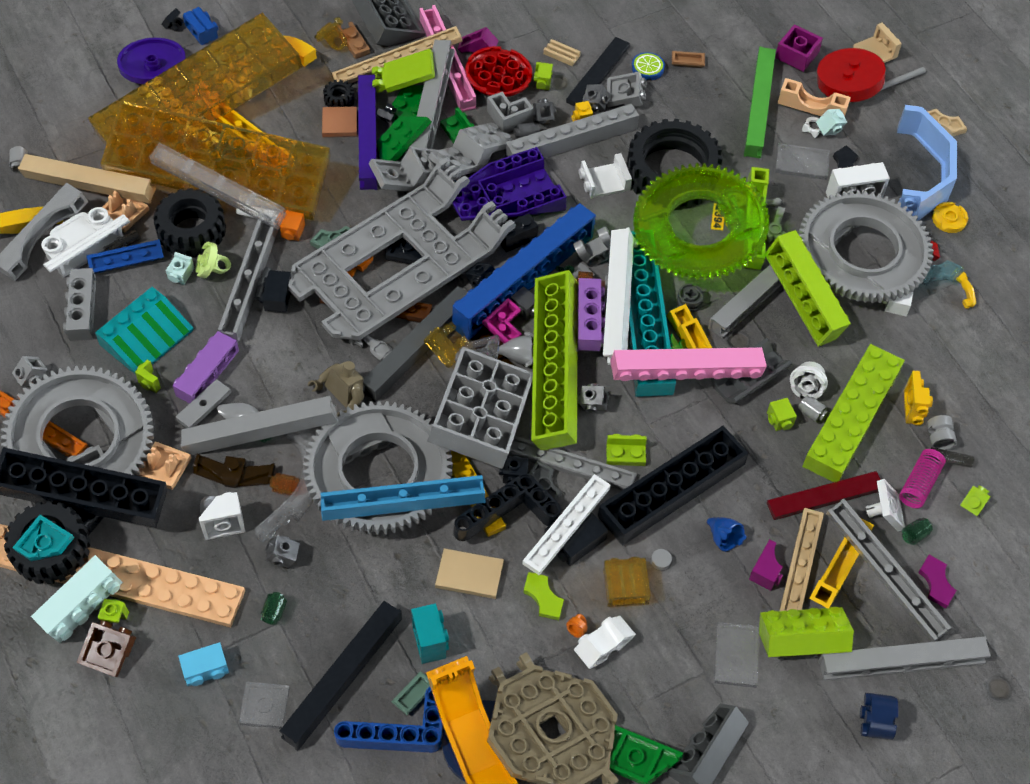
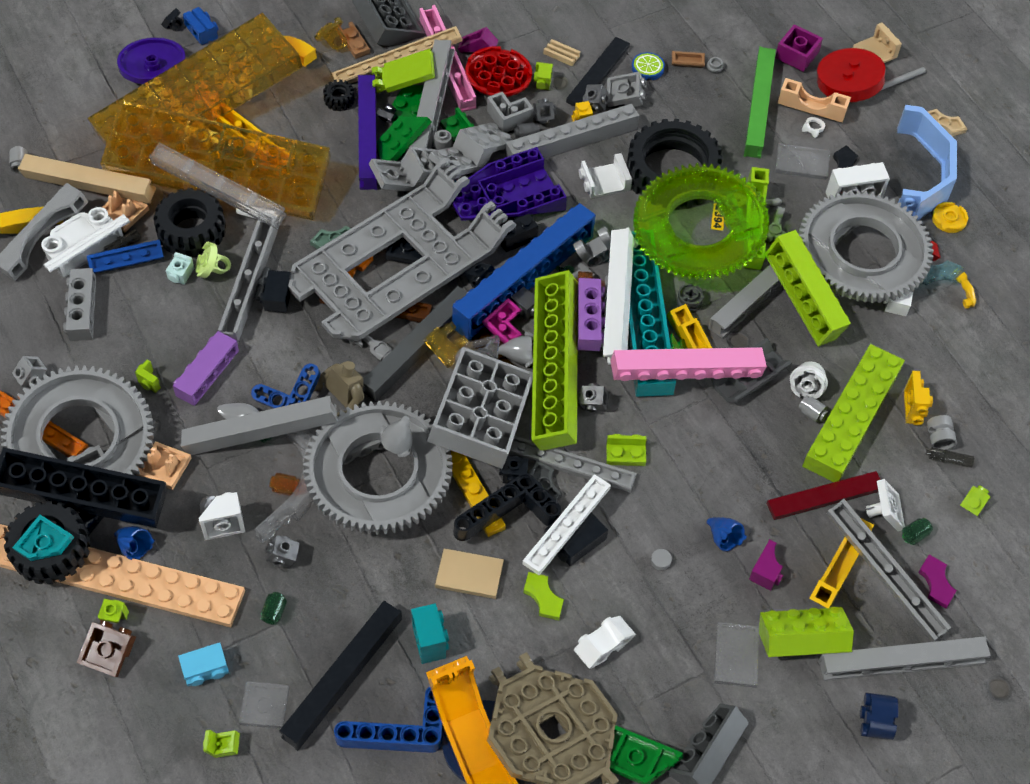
(77, 599): light aqua brick -> none
(134, 541): none -> blue hat
(143, 330): teal slope -> none
(203, 404): light grey tile -> none
(221, 743): none -> lime bracket
(233, 471): dark brown plate -> none
(289, 399): none -> blue beam
(292, 225): orange brick -> none
(339, 121): nougat tile -> none
(397, 437): none -> light grey hat
(402, 497): dark azure tile -> none
(412, 693): sand green tile -> none
(442, 140): none -> light grey brick
(577, 626): orange tile -> none
(626, 582): clear yellow brick -> none
(672, 485): black brick -> none
(715, 64): none -> light grey plate
(781, 414): lime brick -> none
(801, 560): tan plate -> none
(831, 122): light aqua brick -> none
(916, 492): dark pink piece -> none

